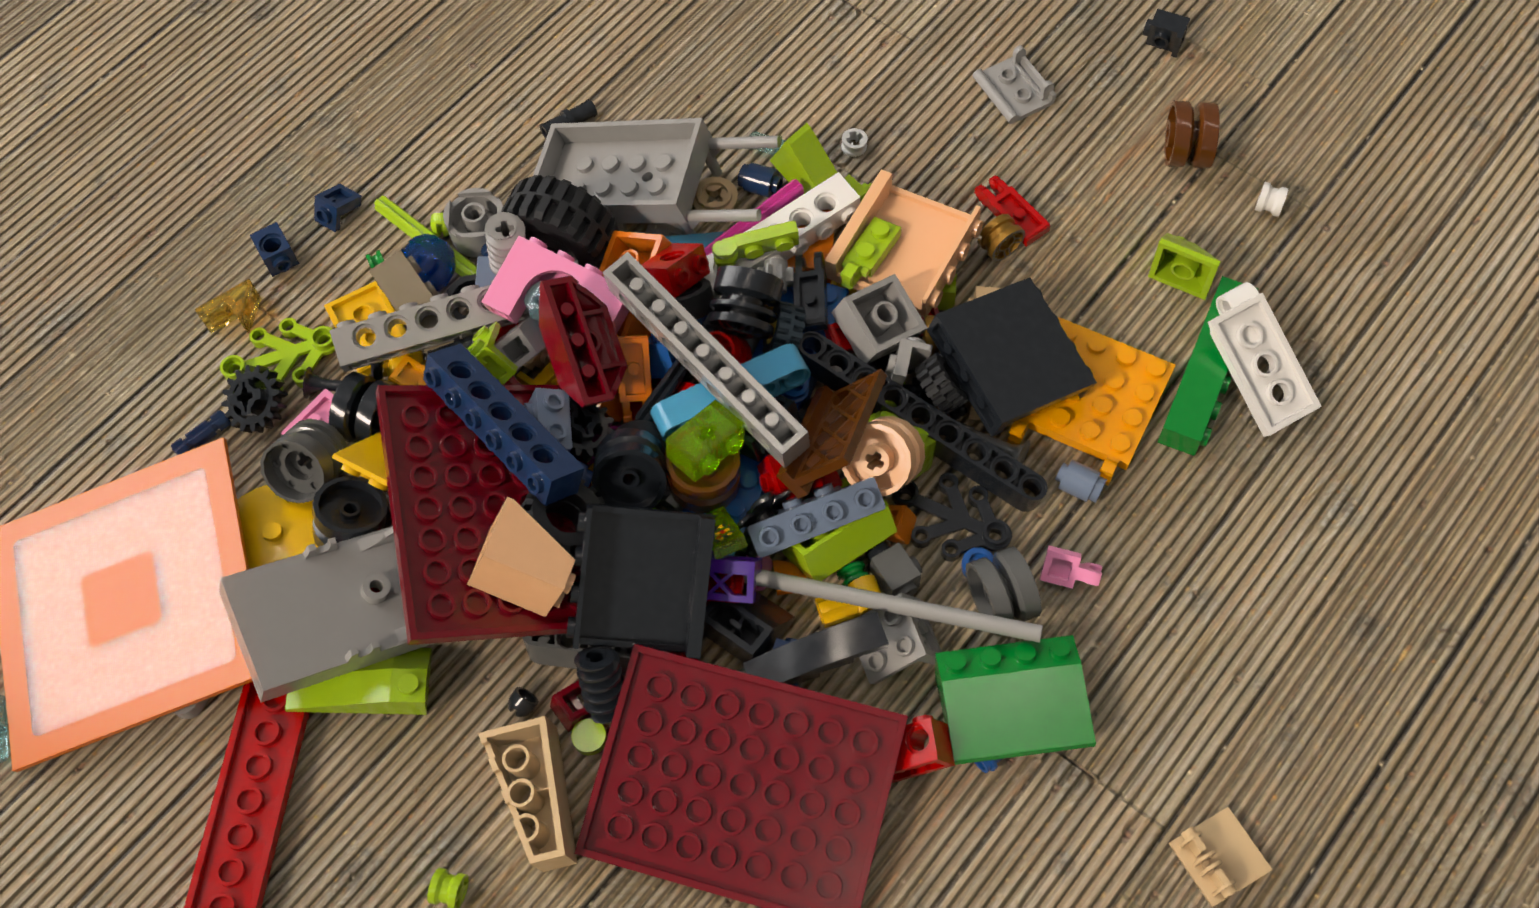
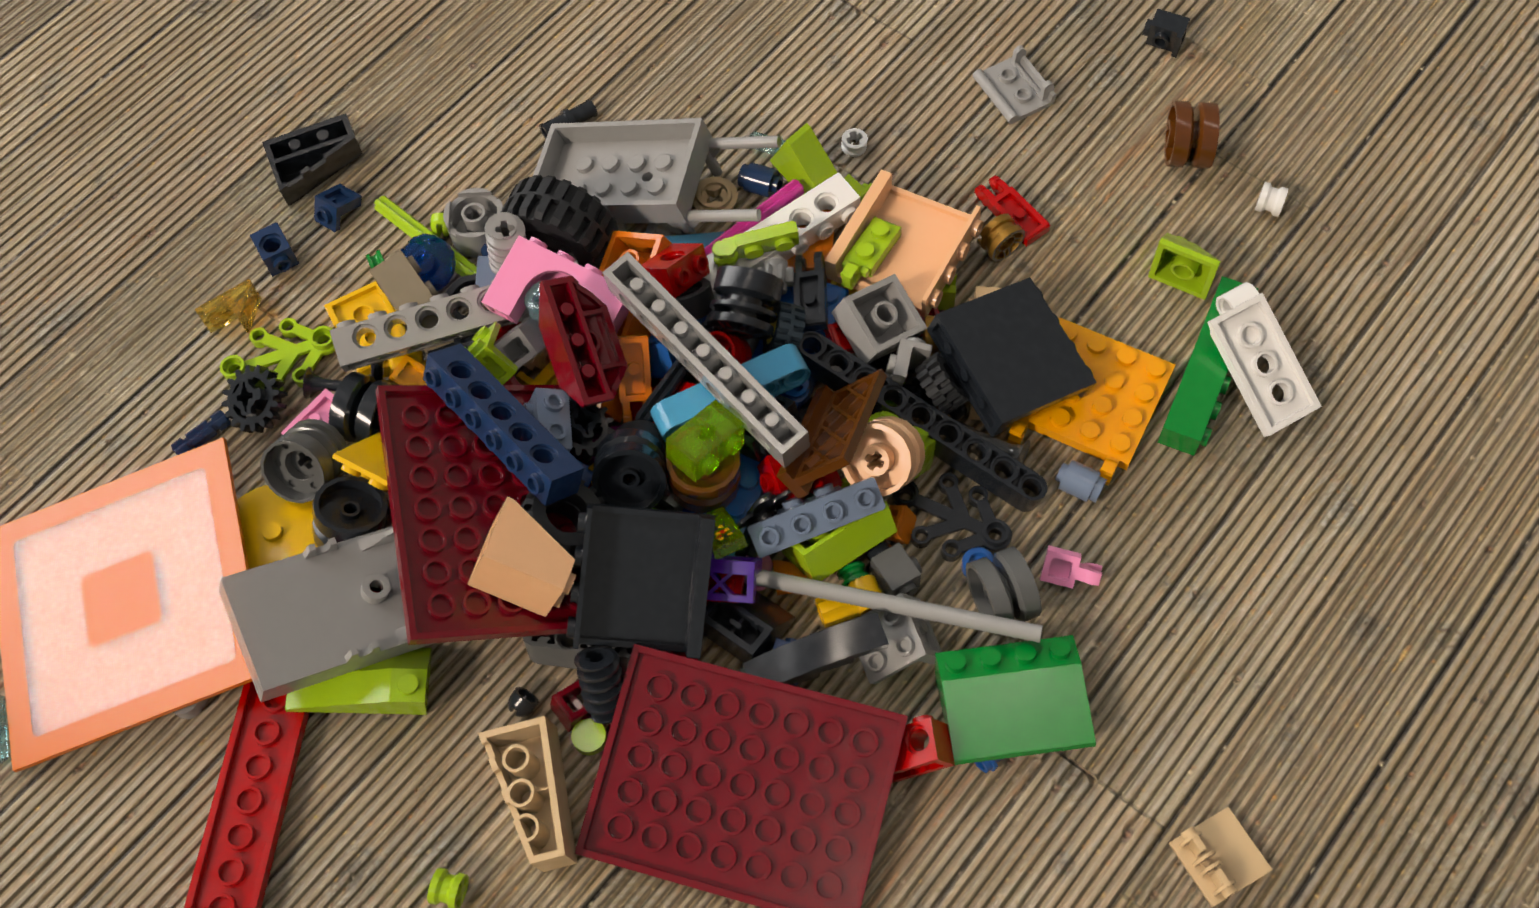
(311, 155): none -> black wedge

